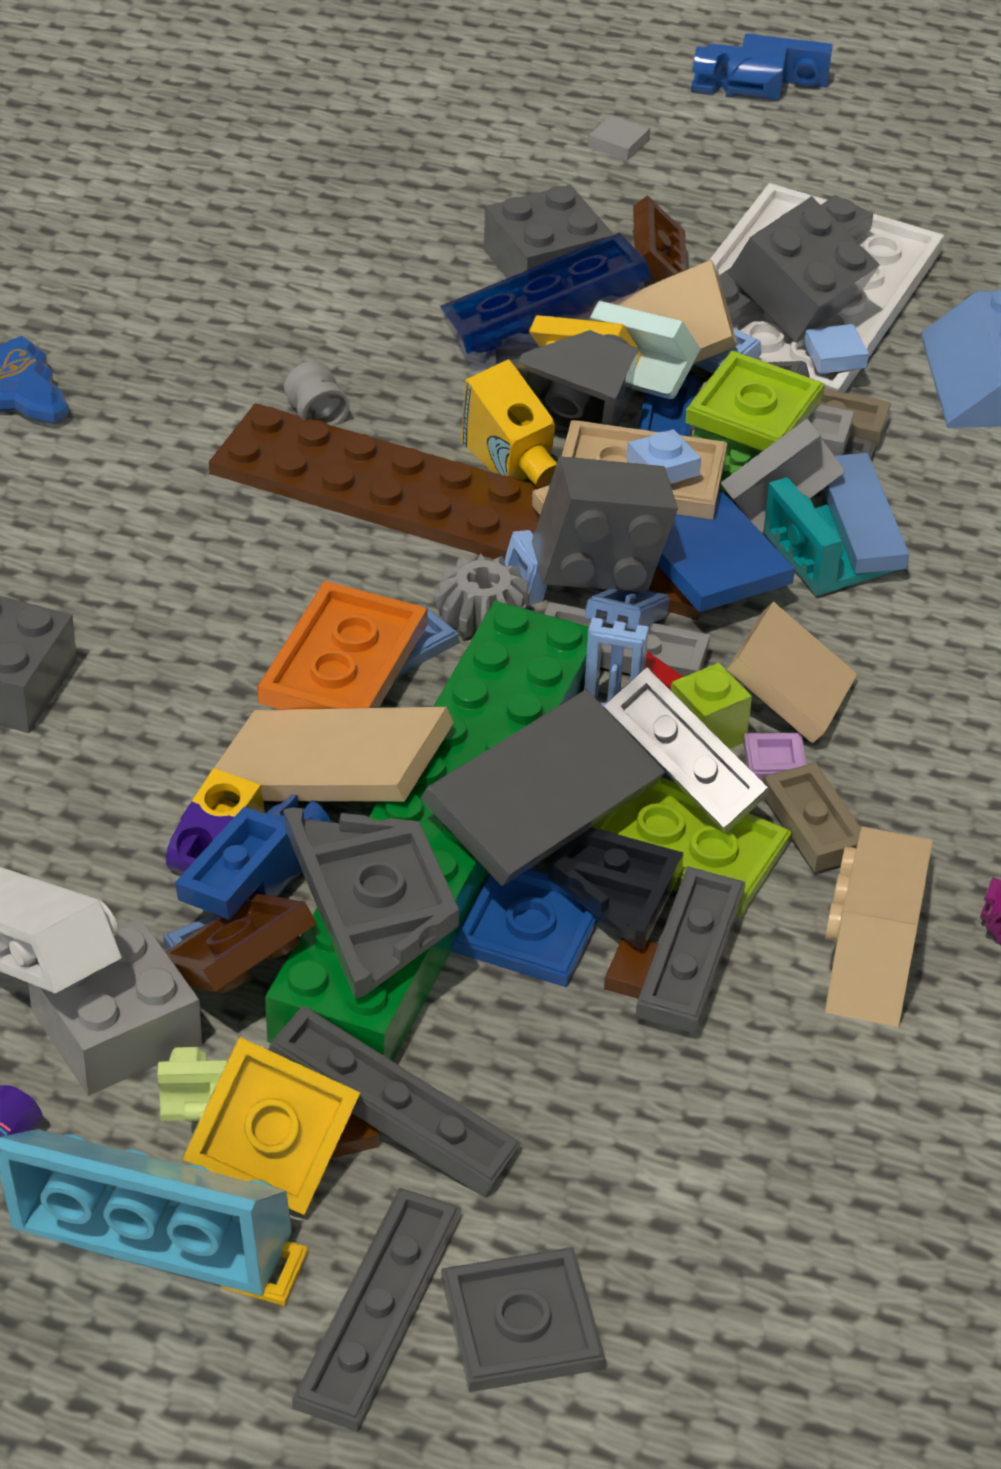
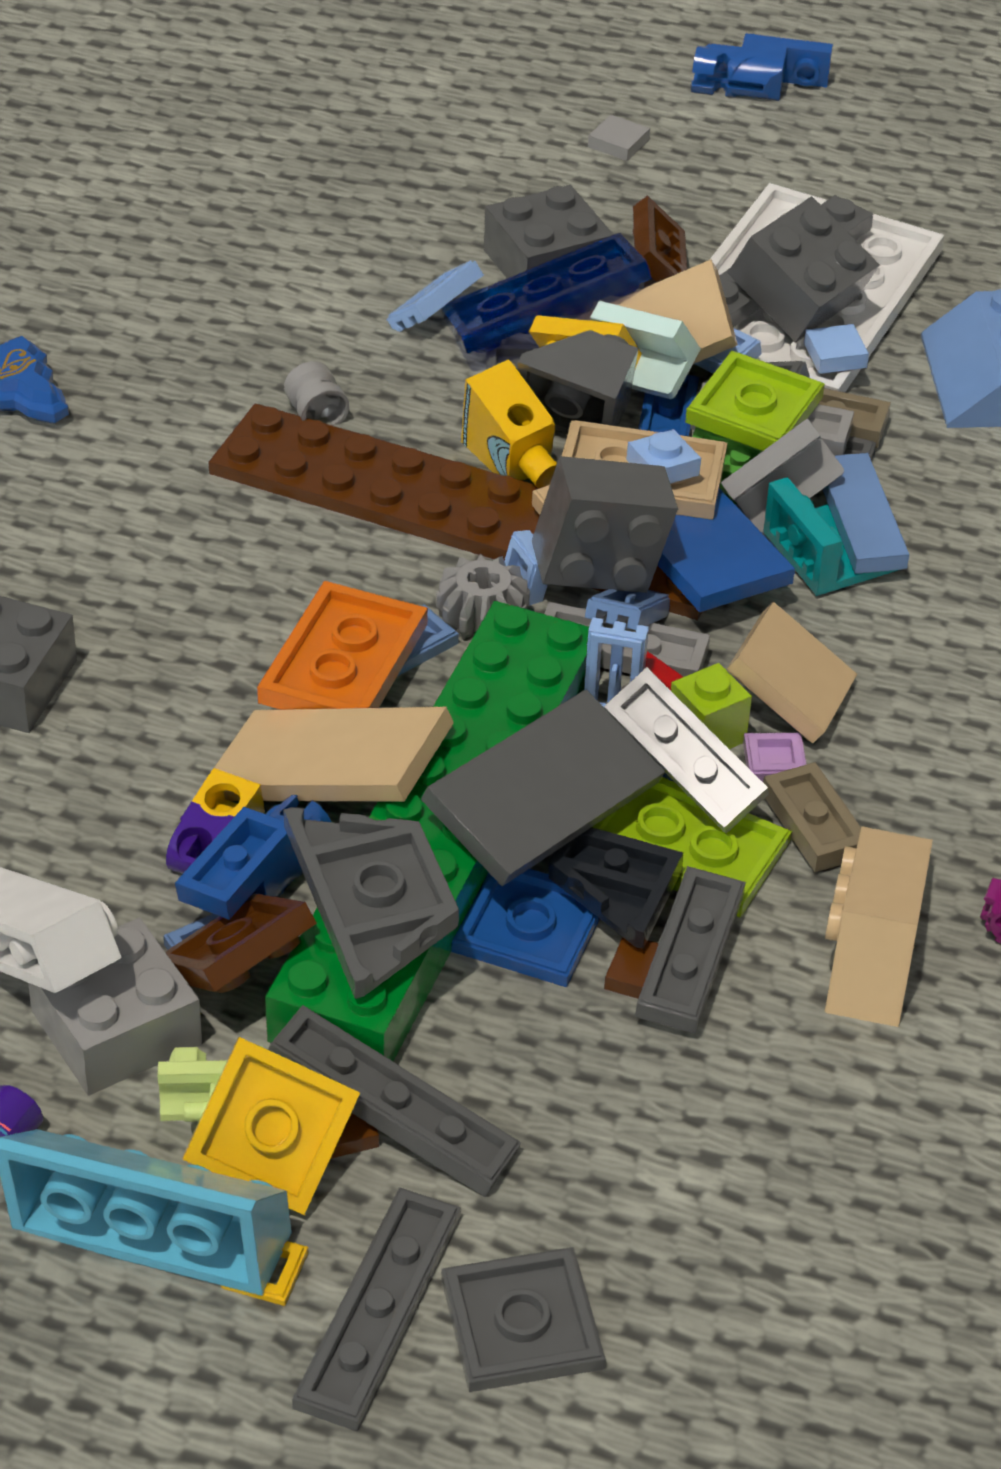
(434, 296): none -> light blue tile

